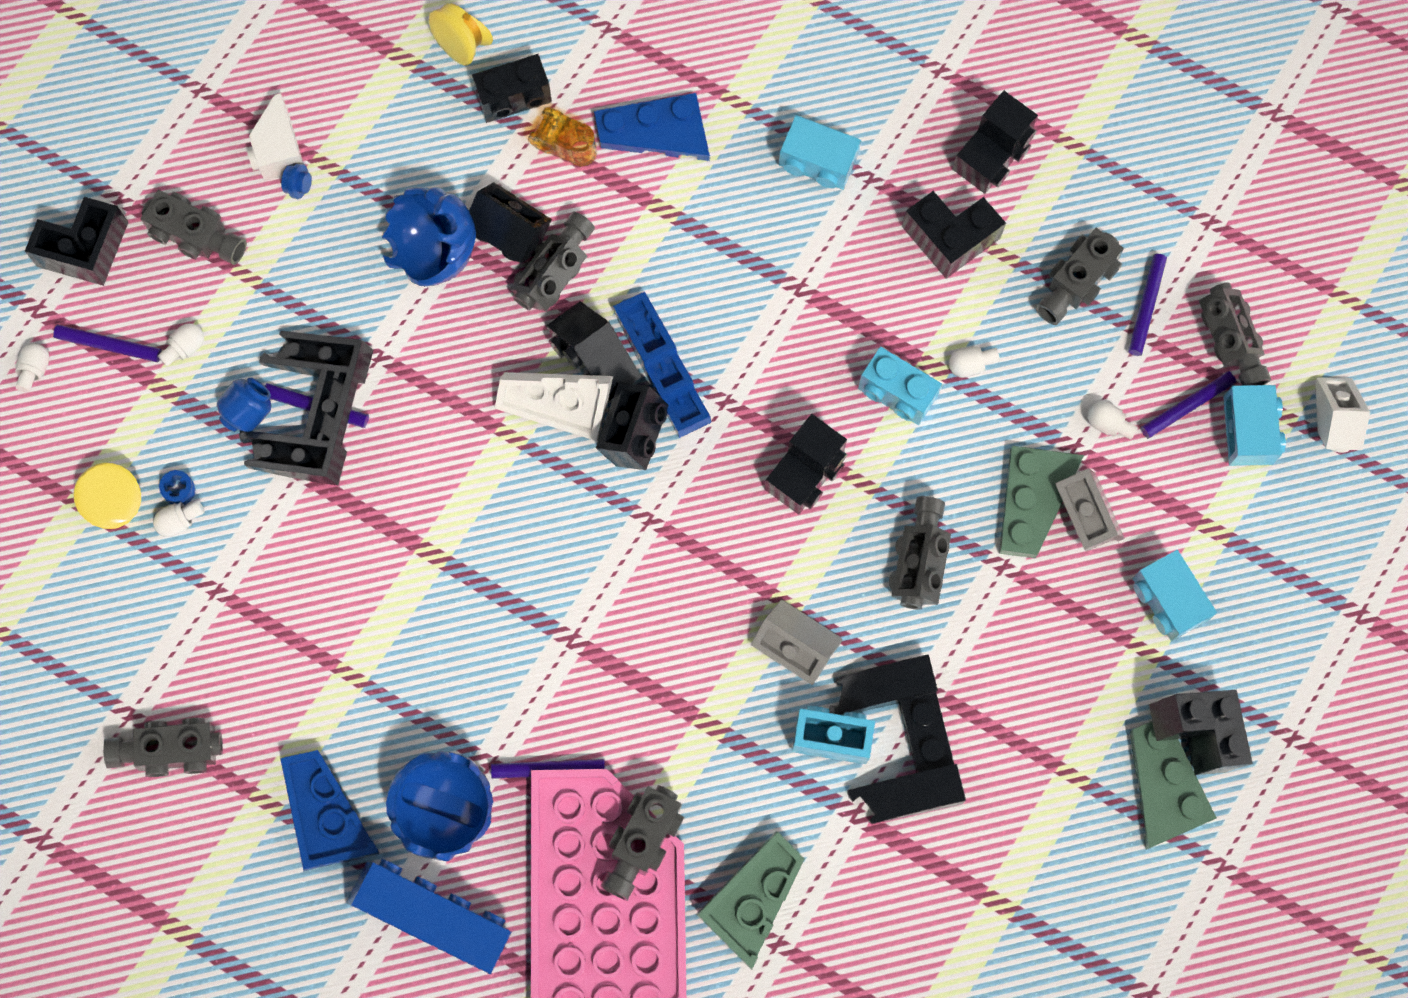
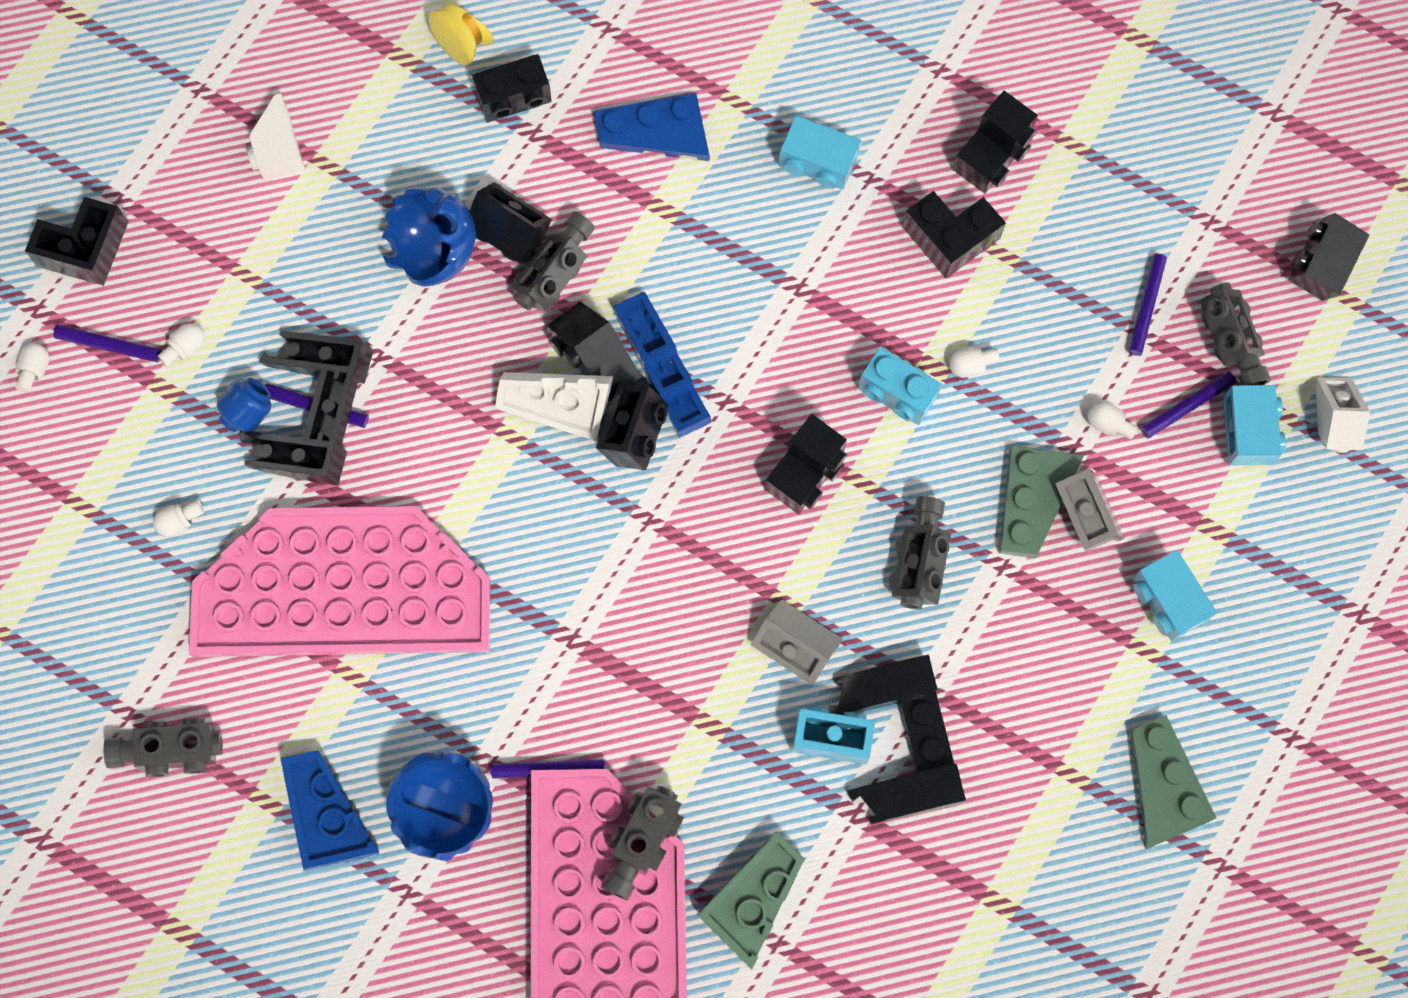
(107, 495): light yellow piece -> none
(169, 480): blue bush -> none
(178, 228): dark grey brick -> none
(296, 181): blue plate -> none
(340, 588): none -> bright pink plate
(429, 916): blue wedge -> none
(559, 133): clear yellow piece -> none
(1090, 270): dark grey brick -> none
(1210, 724): black brick -> none
(1328, 256): none -> black brick

